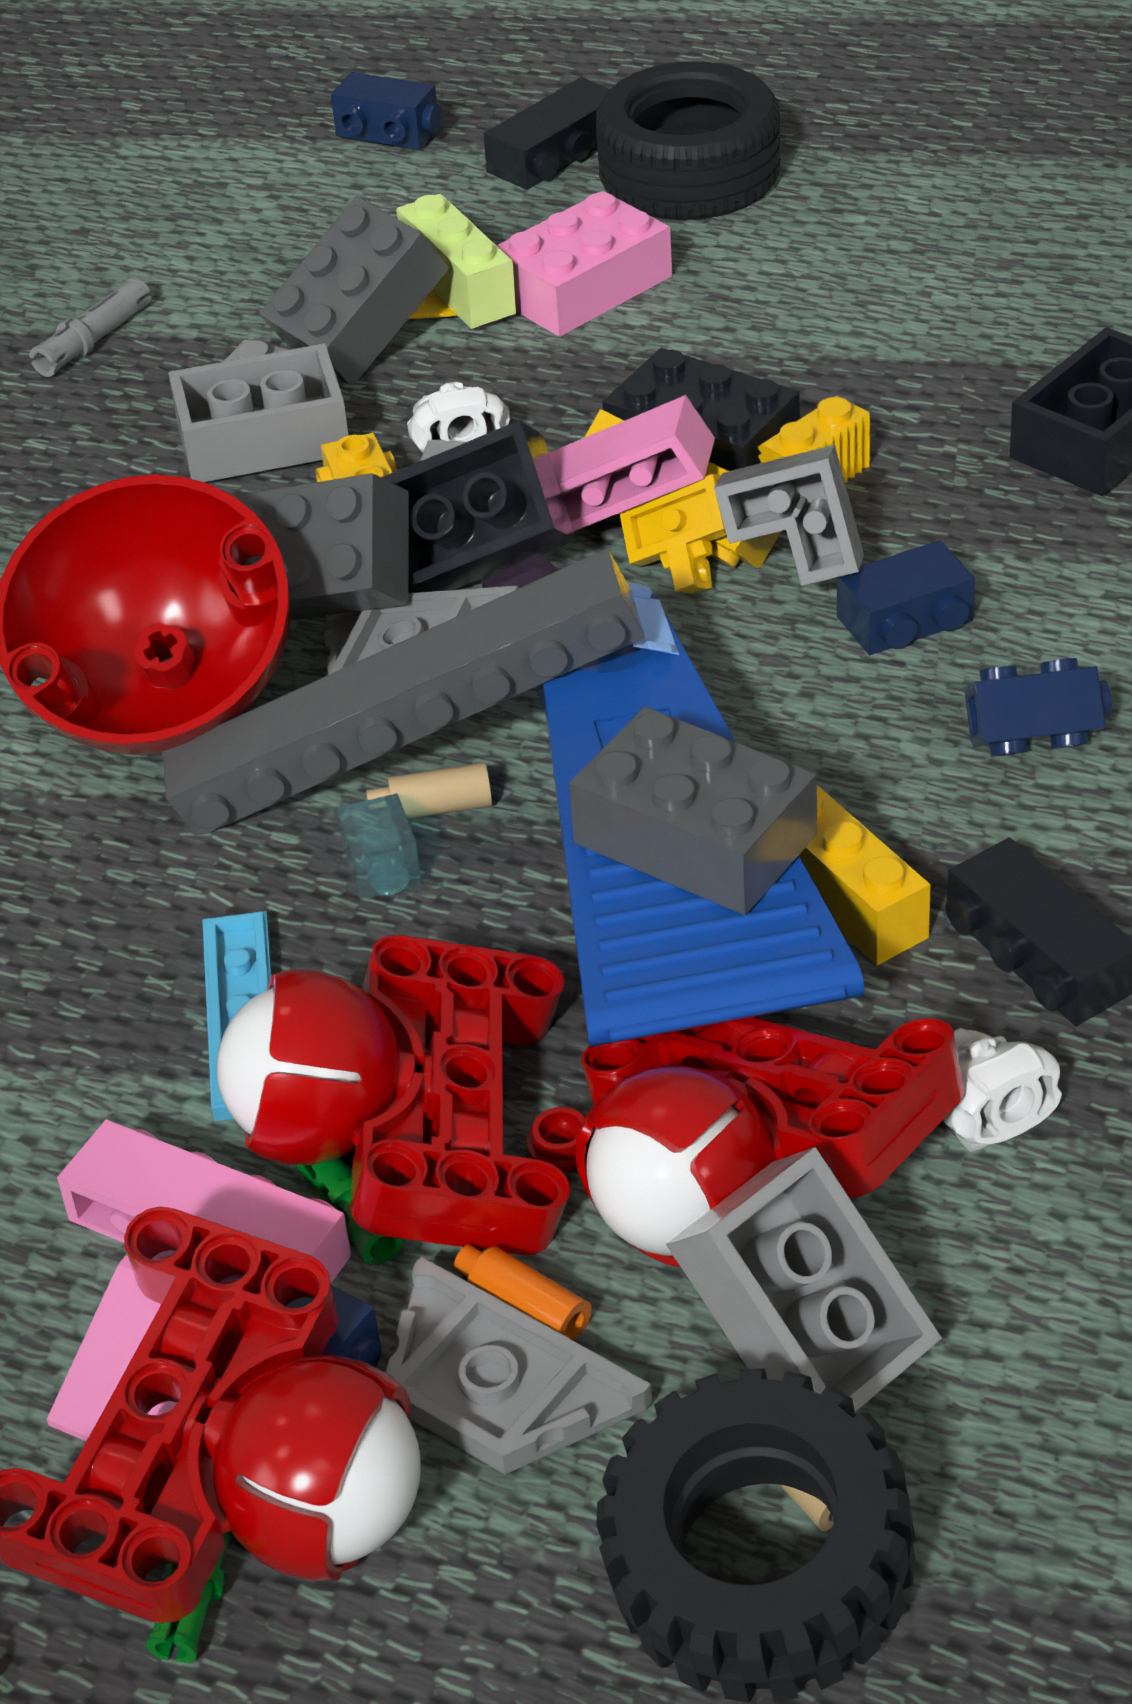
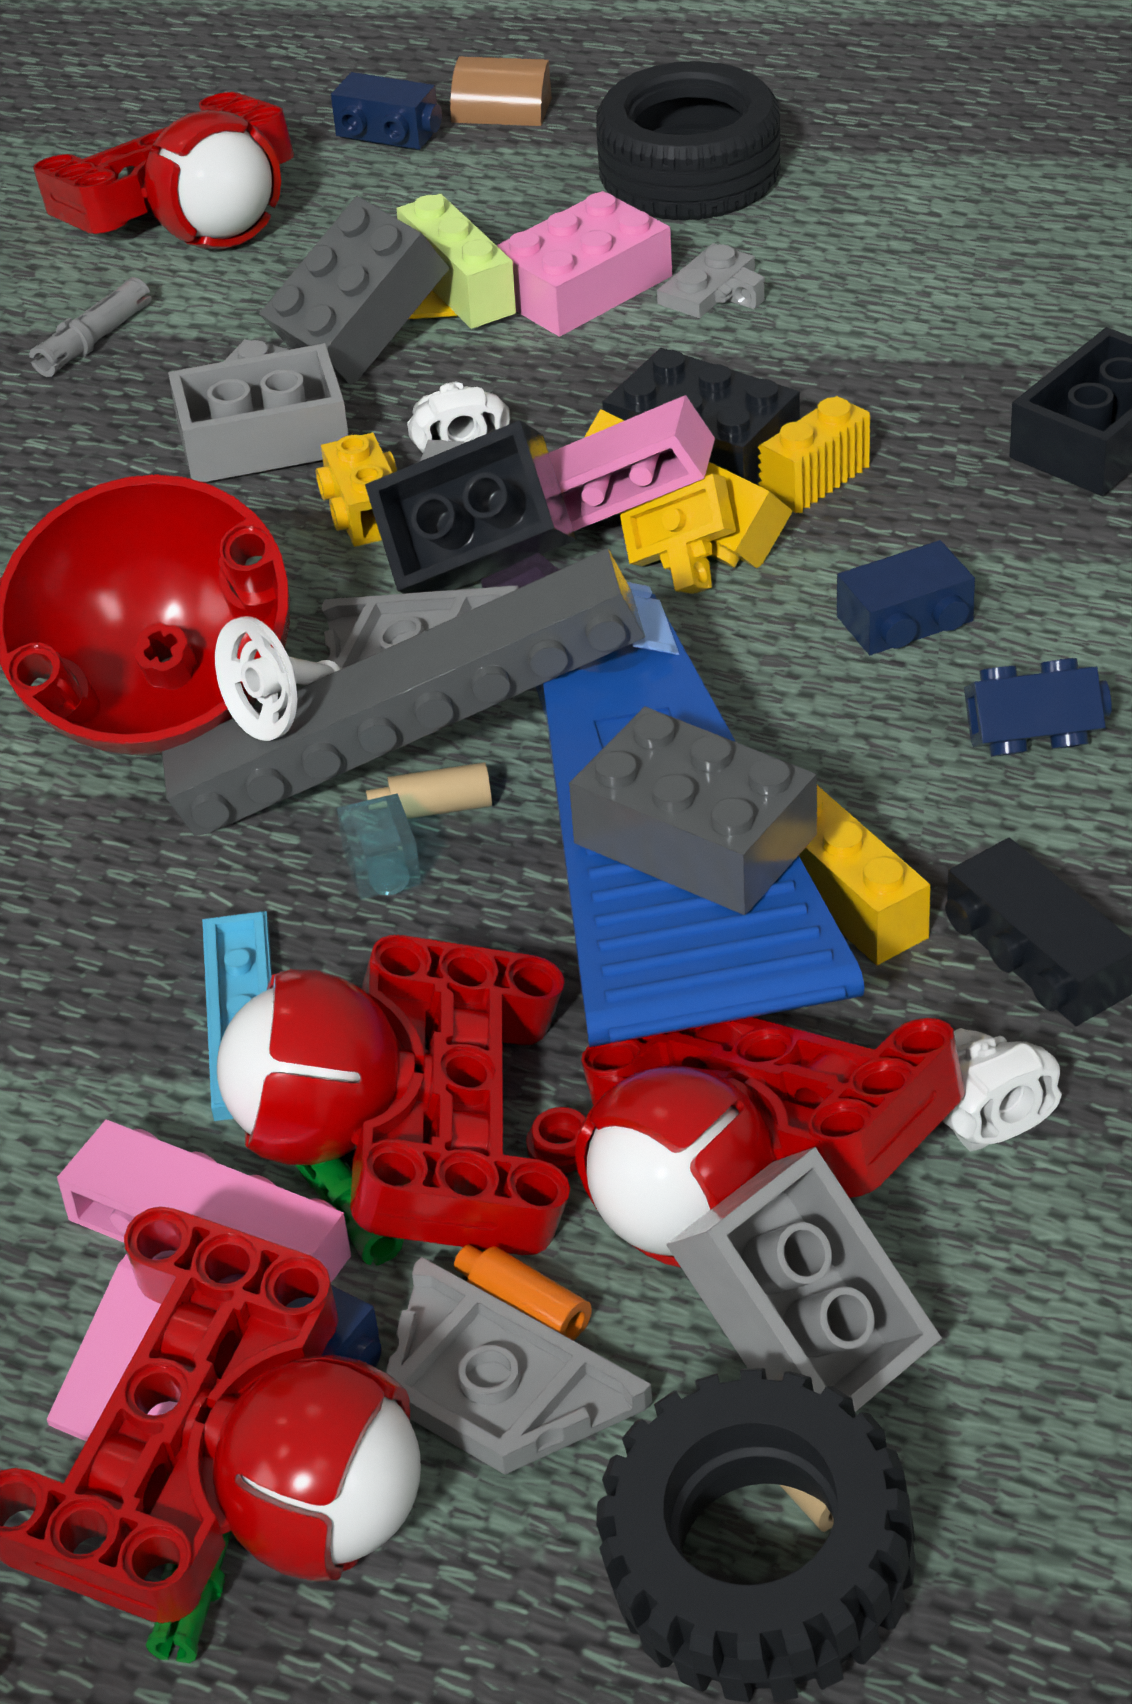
(199, 175): none -> red beam
(262, 677): none -> white dish
(339, 543): dark grey brick -> none
(500, 91): none -> medium nougat brick
(545, 135): black brick -> none
(713, 278): none -> light grey hinge
(804, 498): light grey brick -> none

